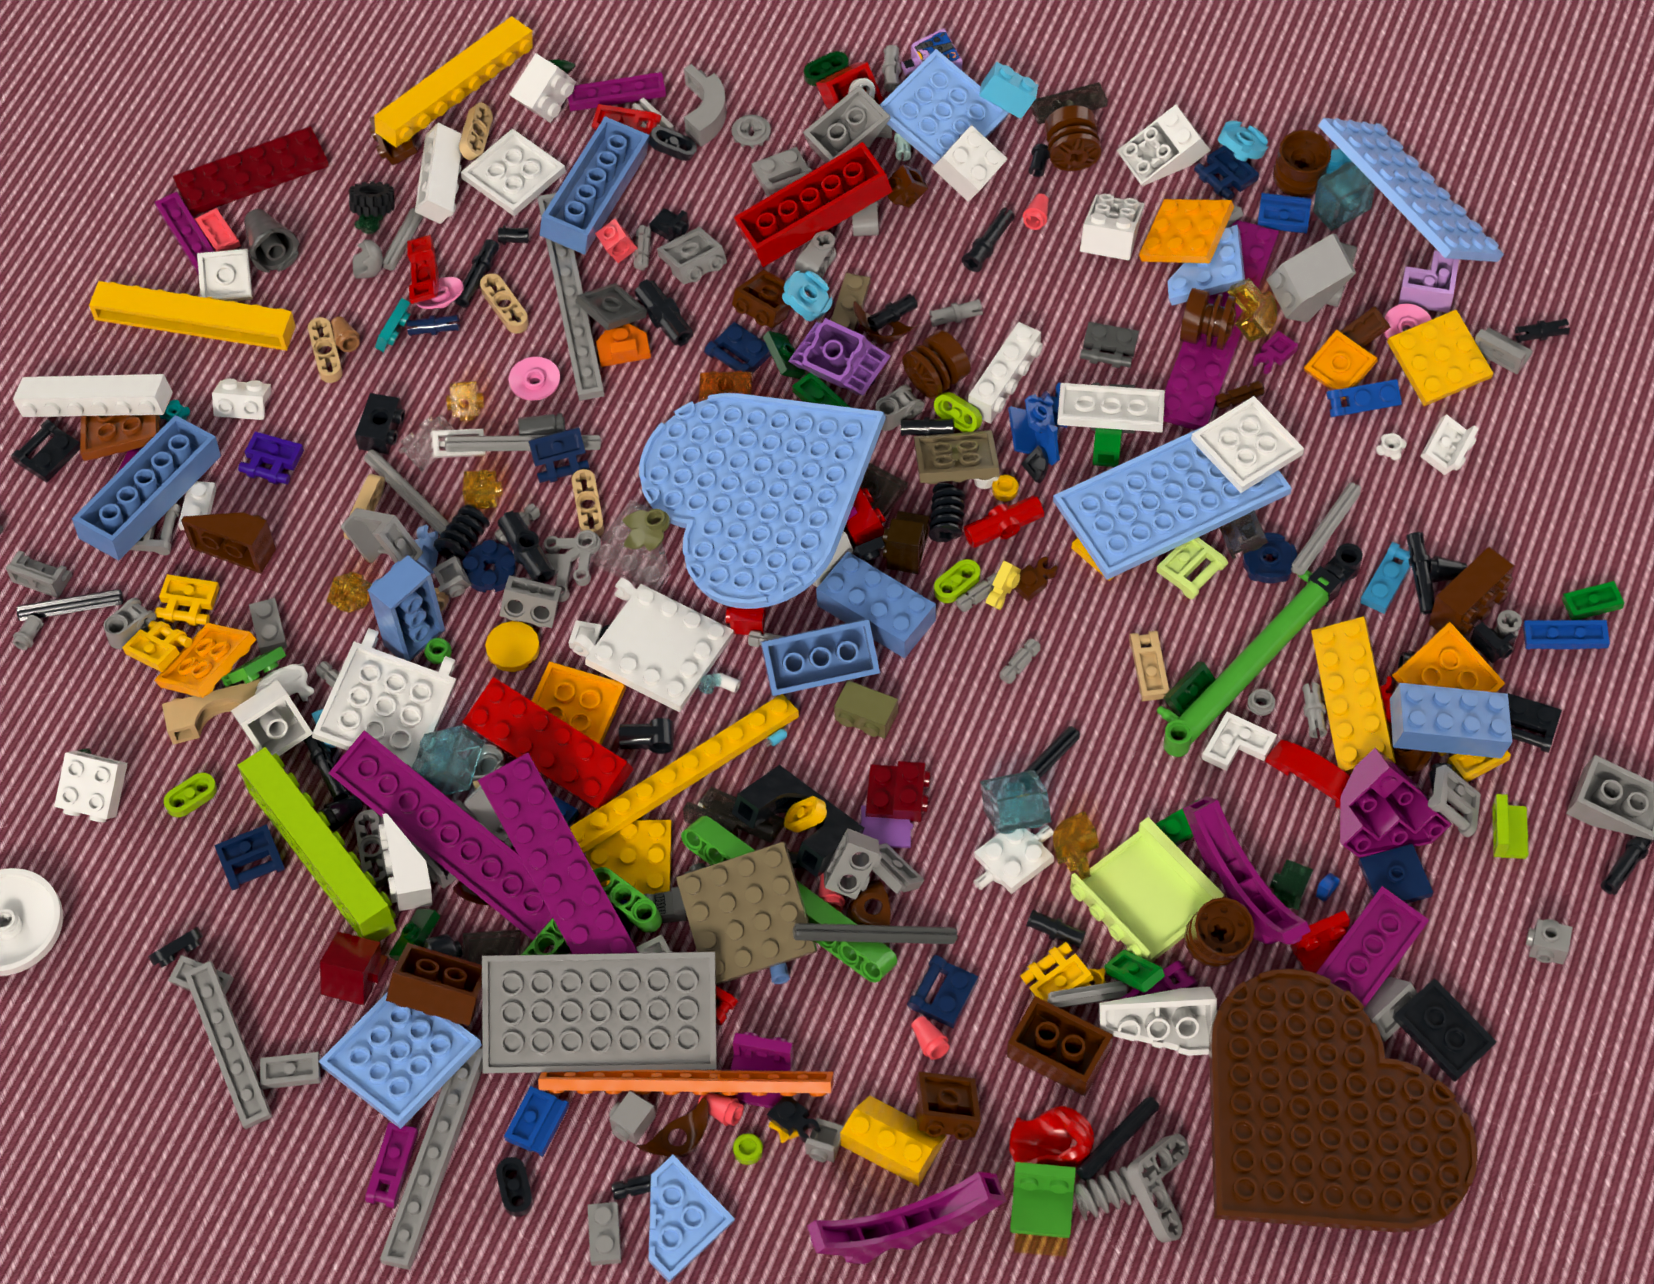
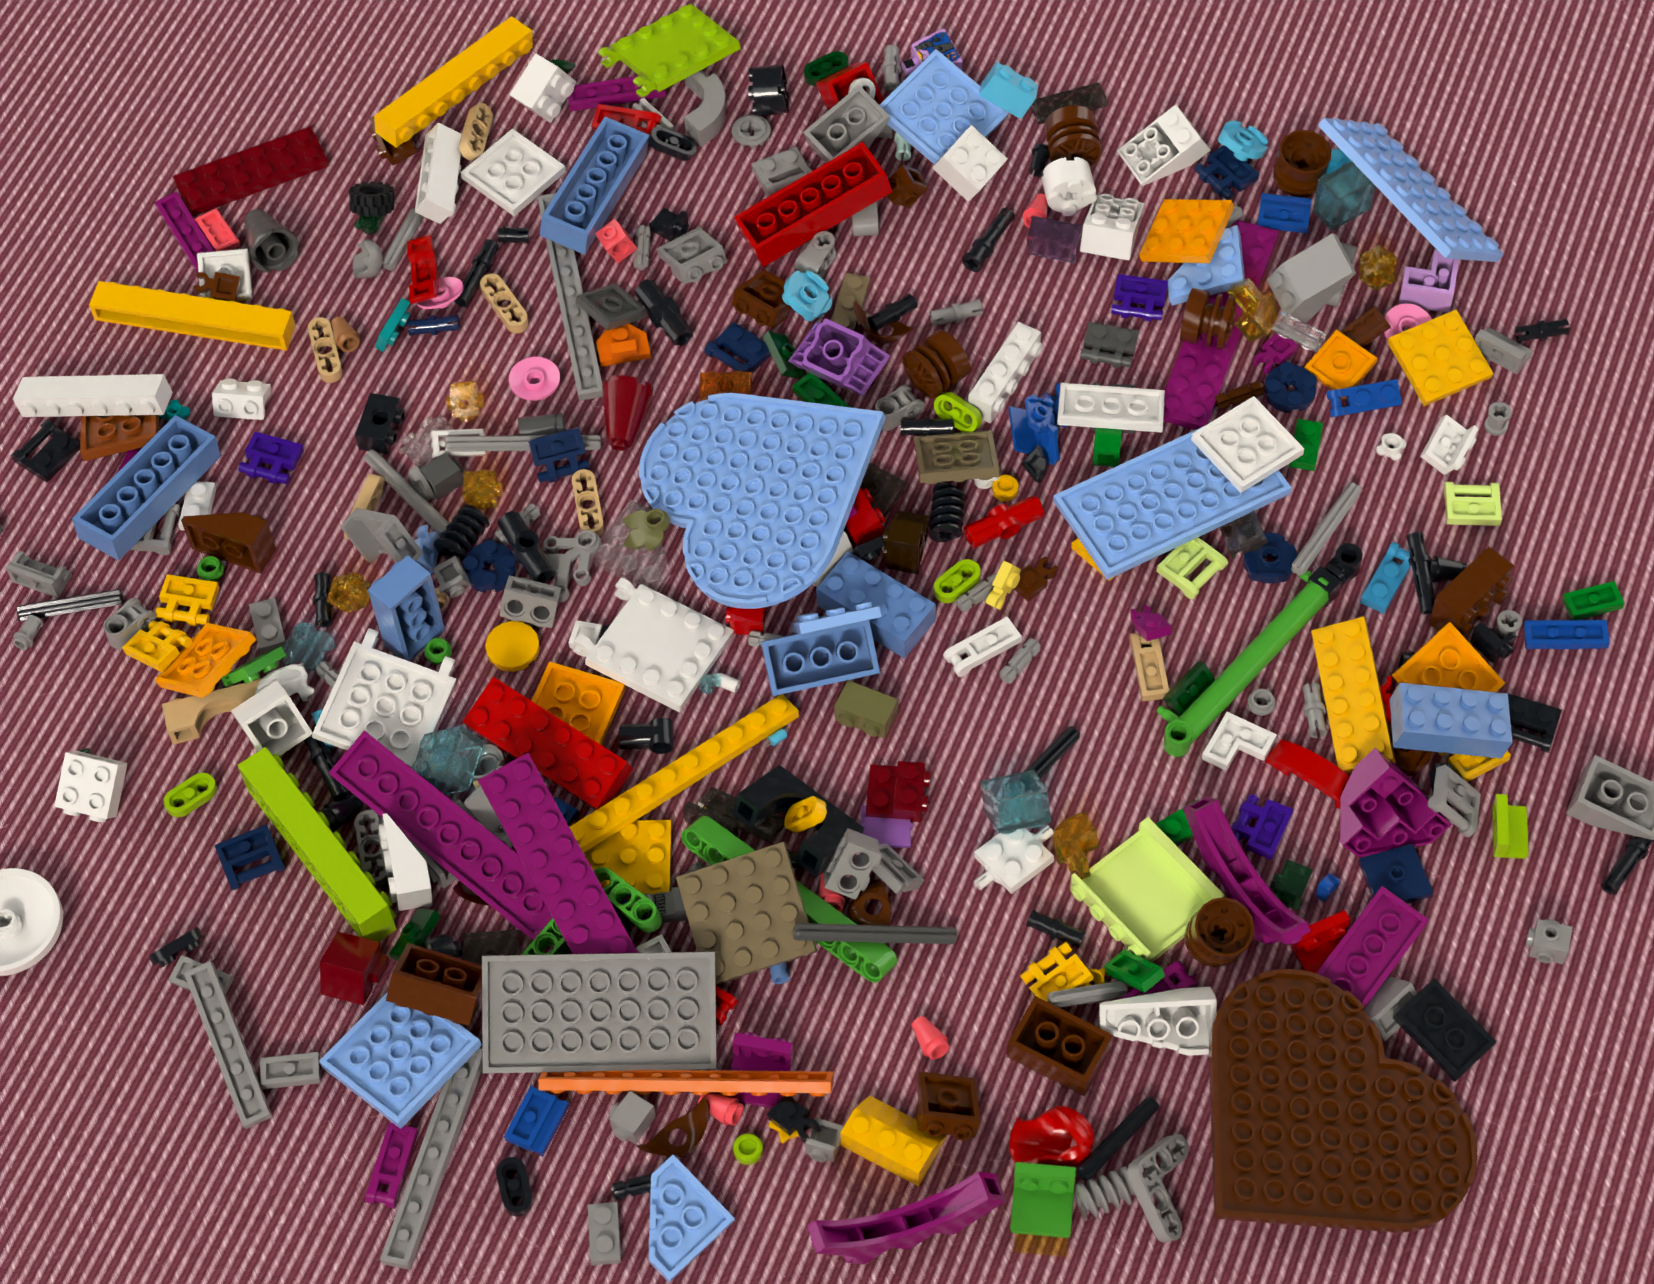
(210, 563): none -> bright green plate
(222, 287): none -> reddish brown plate
(307, 650): none -> clear light blue plate
(322, 608): none -> black pin
(420, 484): none -> light grey tile
(443, 475): none -> dark grey brick
(624, 409): none -> dark red cone
(671, 49): none -> lime plate
(768, 90): none -> black brick
(834, 617): none -> light blue plate
(951, 996): dark blue plate -> none
(983, 646): none -> white plate
(1054, 239): none -> clear purple brick
(1068, 185): none -> white brick
(1141, 291): none -> dark purple plate
(1150, 625): none -> magenta plate
(1269, 828): none -> dark purple plate
(1291, 375): none -> dark blue plate
(1299, 331): none -> clear plate
(1308, 435): none -> green plate
(1377, 267): none -> clear yellow brick
(1473, 509): none -> yellowish green plate
(1497, 419): none -> light grey bush

